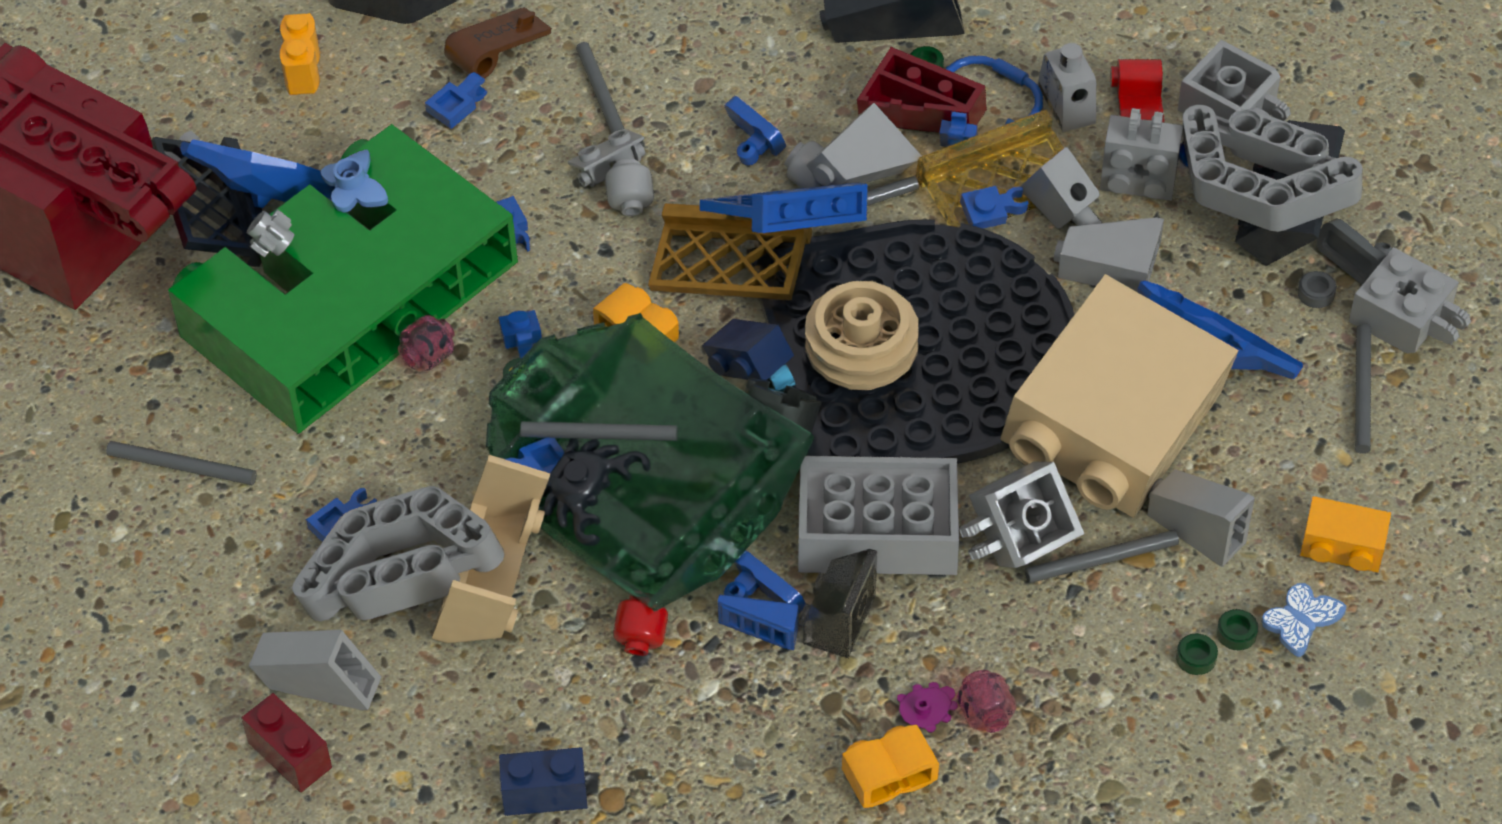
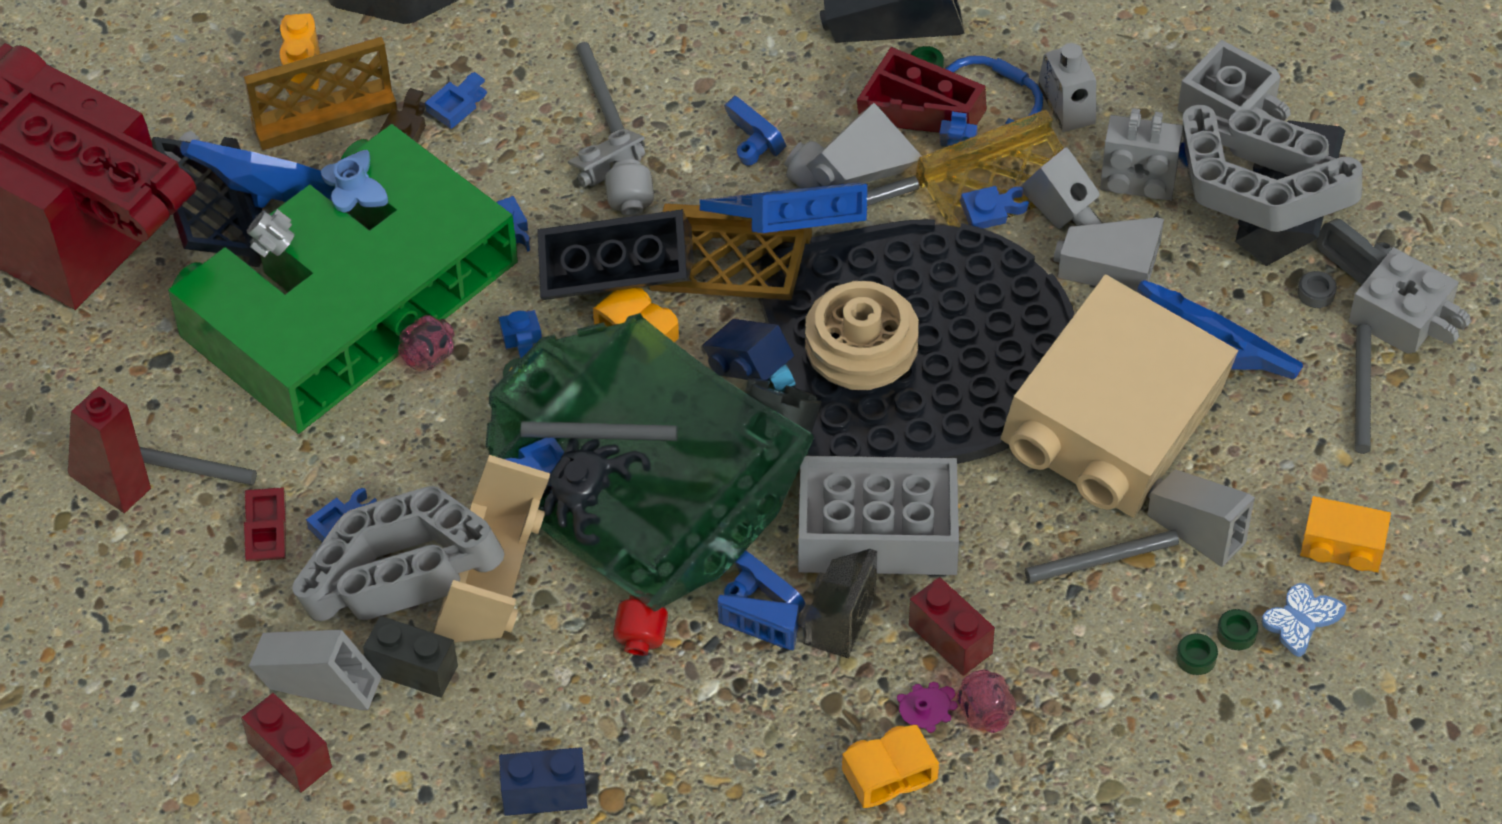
(106, 450): none -> dark red slope
(265, 524): none -> dark red slope
(325, 110): none -> pearl gold fence
(409, 119): none -> dark brown plate
(411, 656): none -> pearl dark grey brick
(479, 45): reddish brown door -> none
(615, 254): none -> black slope
(951, 626): none -> dark red brick
(1010, 532): light grey hinge -> none
(1138, 86): red door -> none

